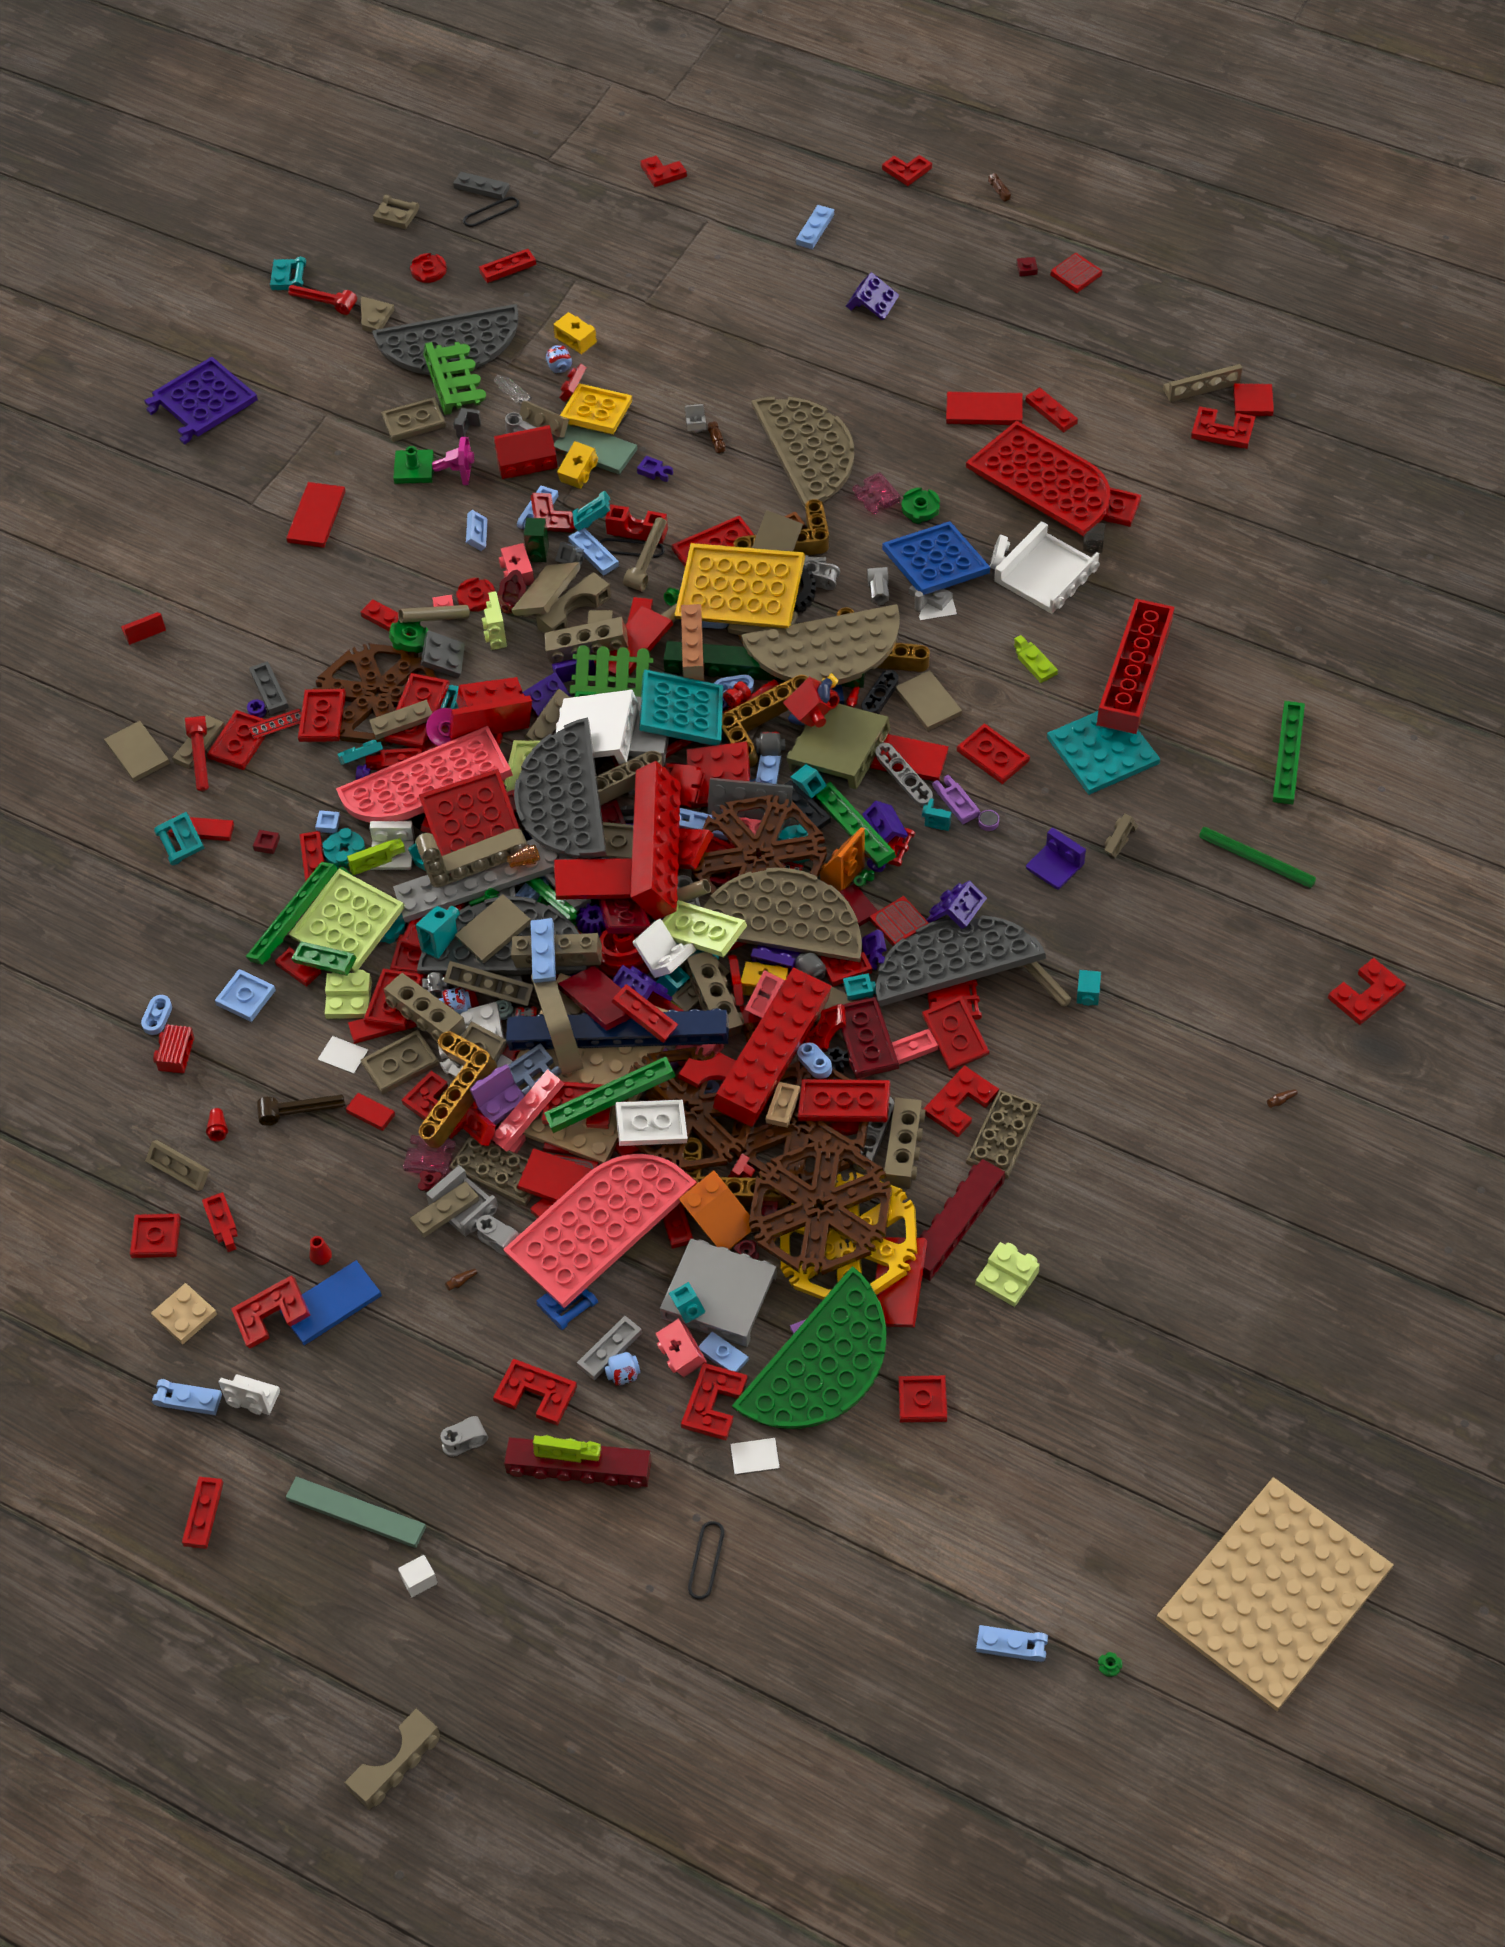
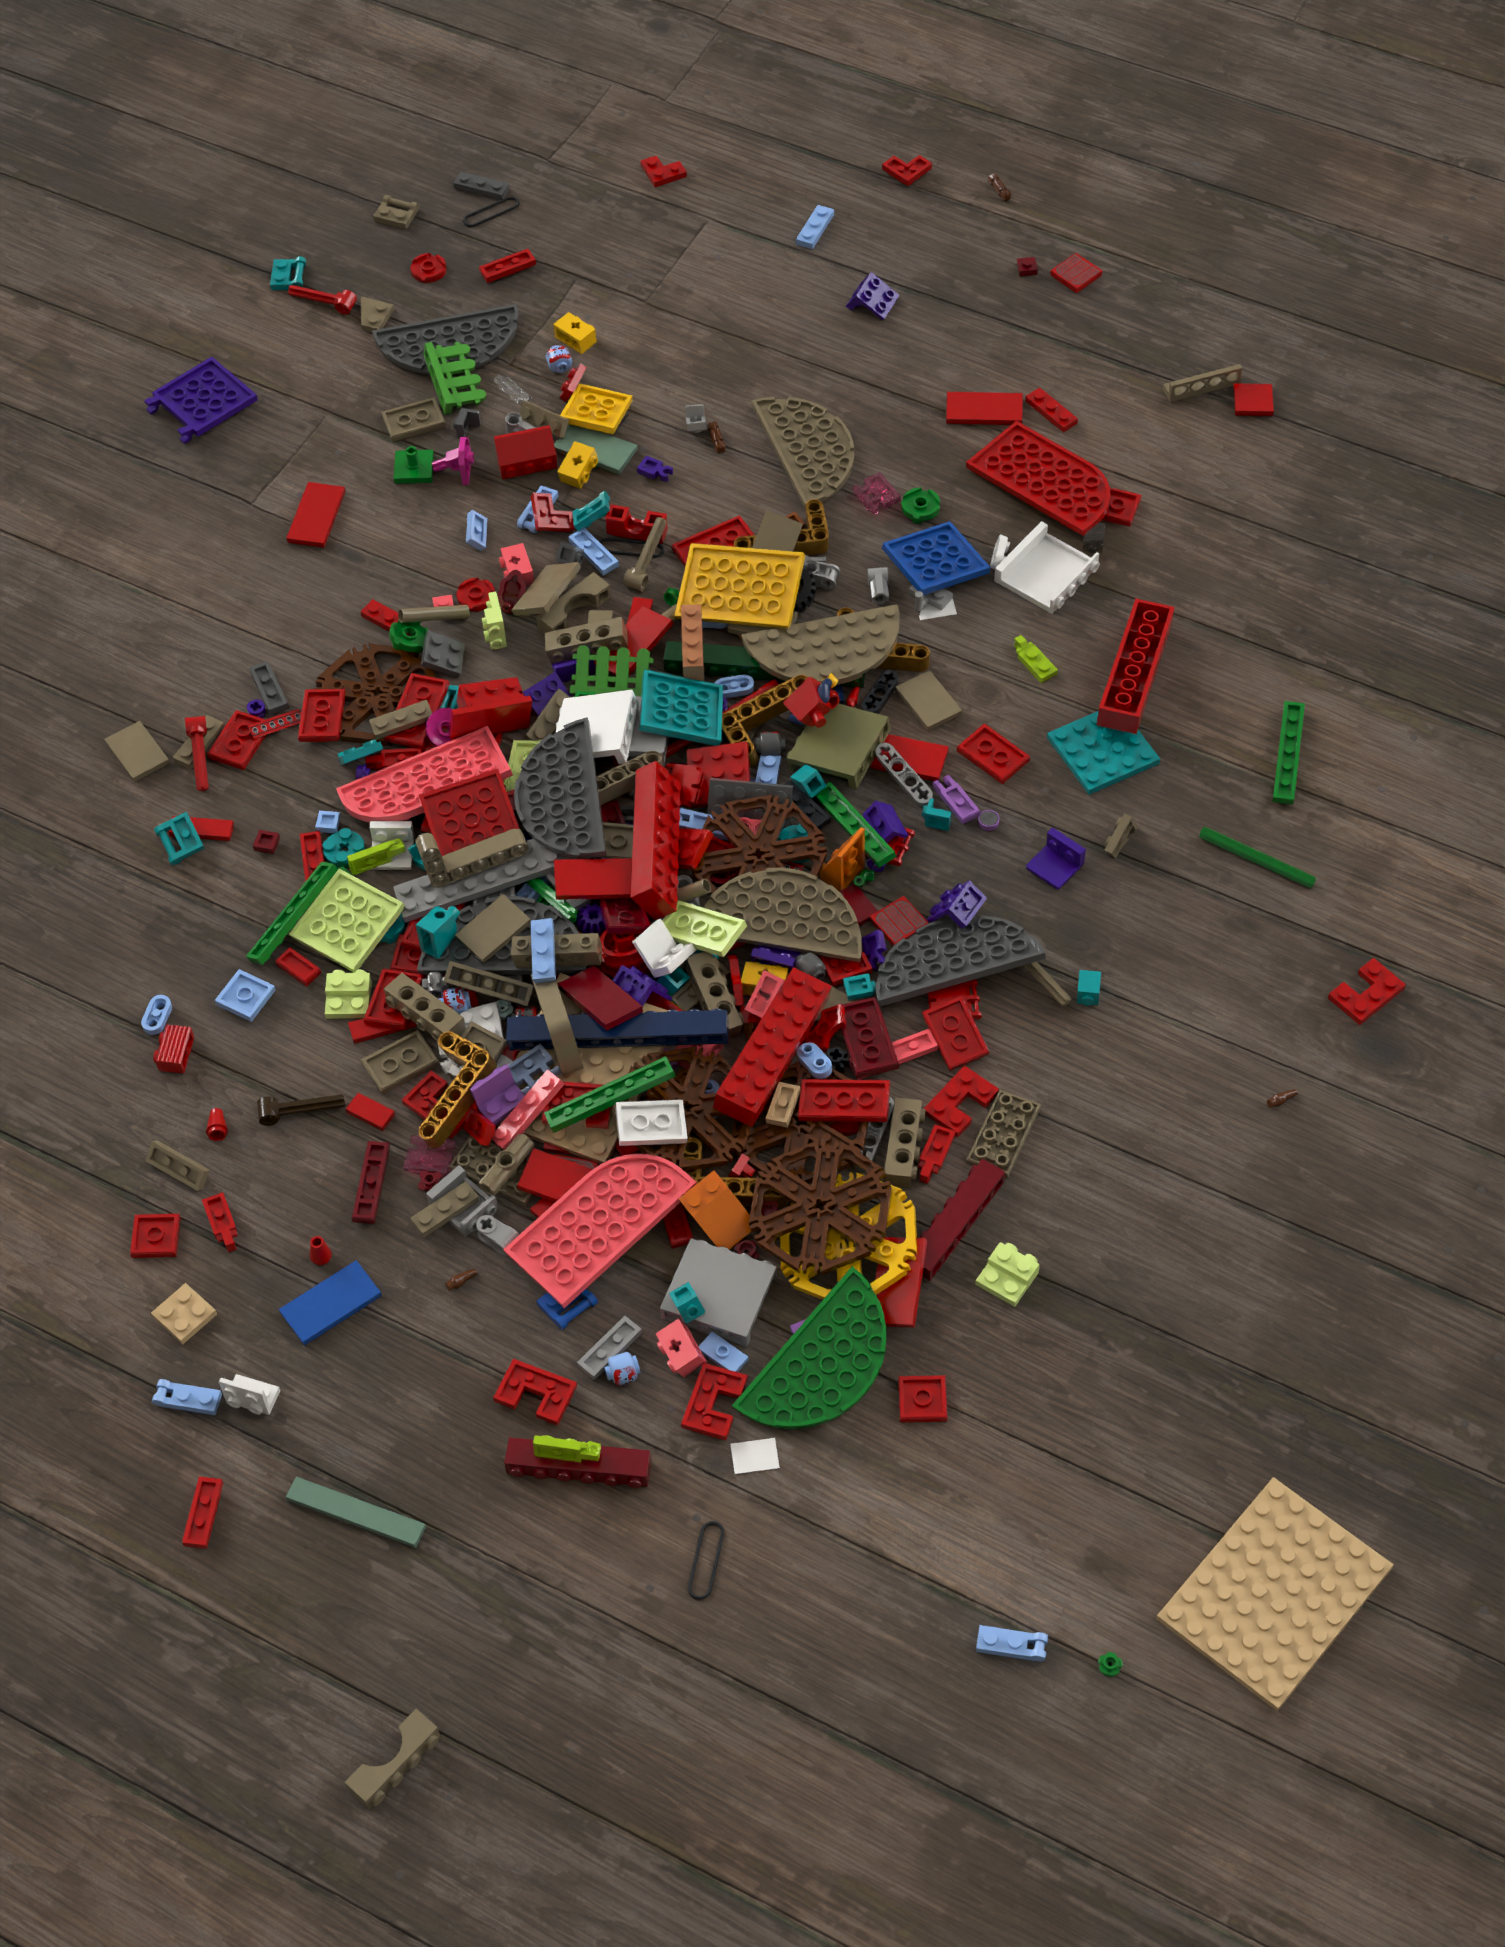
(143, 628): red panel -> none
(283, 1296): red plate -> none
(324, 958): green plate -> none
(343, 1054): white sticker -> none
(371, 1182): none -> dark red plate
(417, 1576): white panel -> none
(464, 1435): light grey piece -> none
(489, 893): green hand -> none
(513, 1155): none -> dark tan piece
(525, 856): clear orange cone -> none
(536, 539): dark green brick -> none
(644, 1013): red plate -> none
(698, 1072): red tile -> none
(739, 693): red wheel -> none
(935, 1152): none -> red hinge
(1207, 430): red plate -> none

